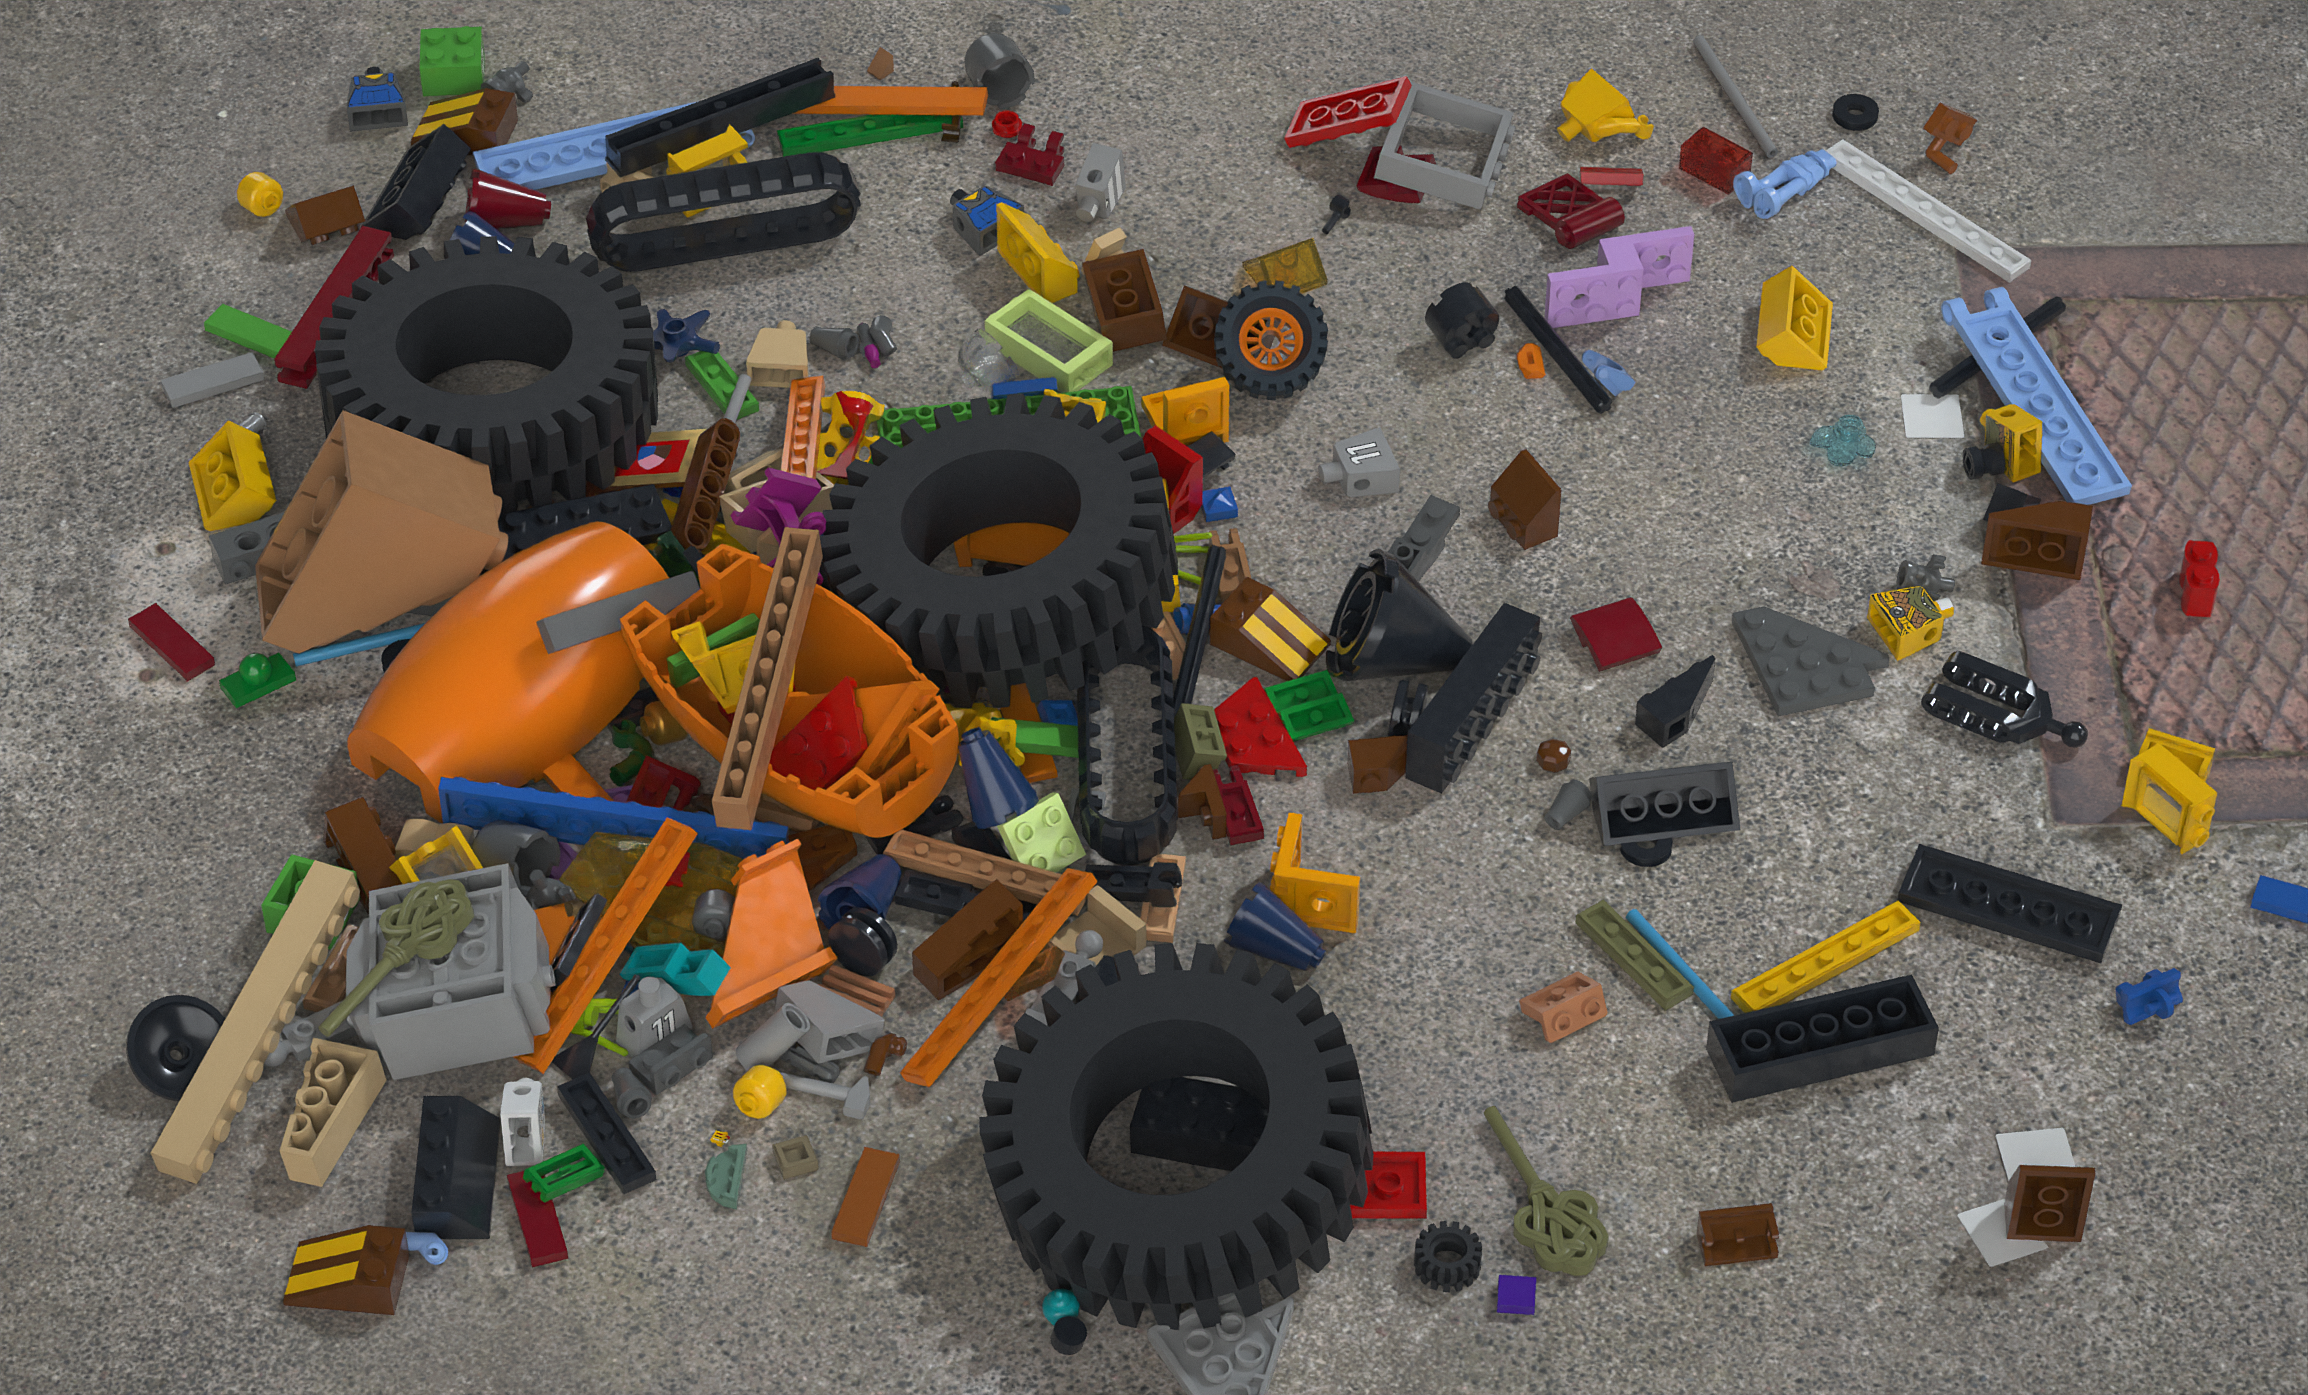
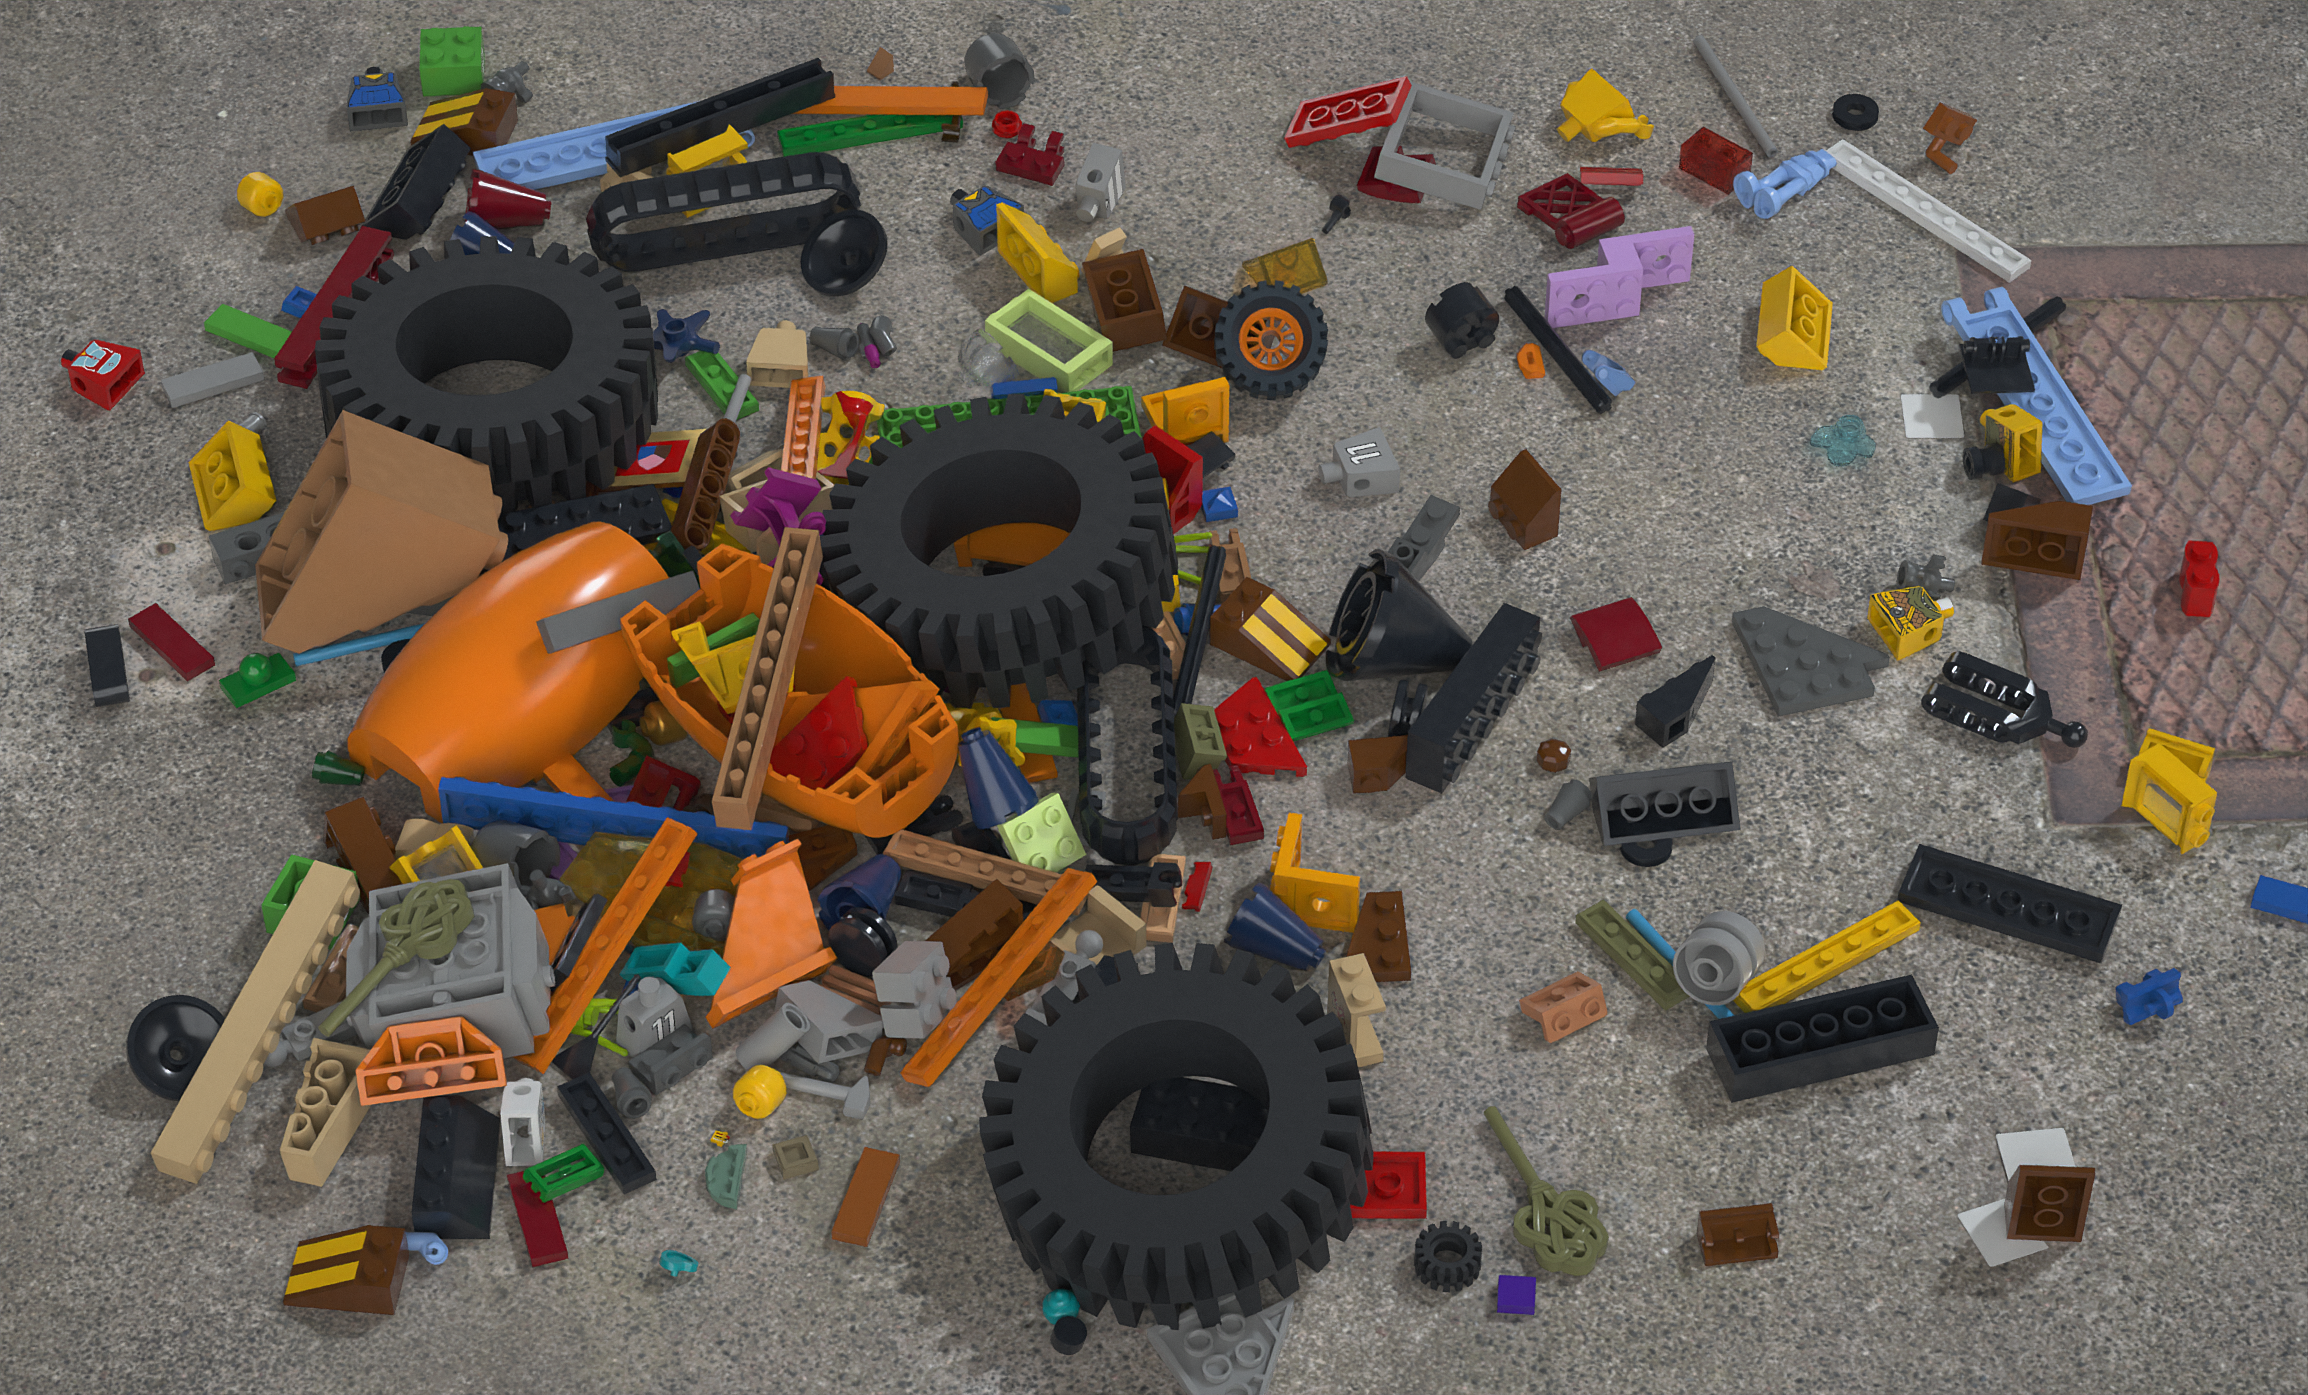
(103, 371): none -> red torso
(106, 665): none -> black beam
(297, 301): none -> blue tile
(335, 769): none -> dark green cone
(429, 1061): none -> orange wedge
(677, 1261): none -> teal piece
(844, 253): none -> black dish
(915, 976): none -> light grey piece
(1197, 886): none -> red piece
(1352, 998): none -> tan panel
(1383, 936): none -> reddish brown wing
(1719, 958): none -> light grey wheel
(1998, 365): none -> black hinge

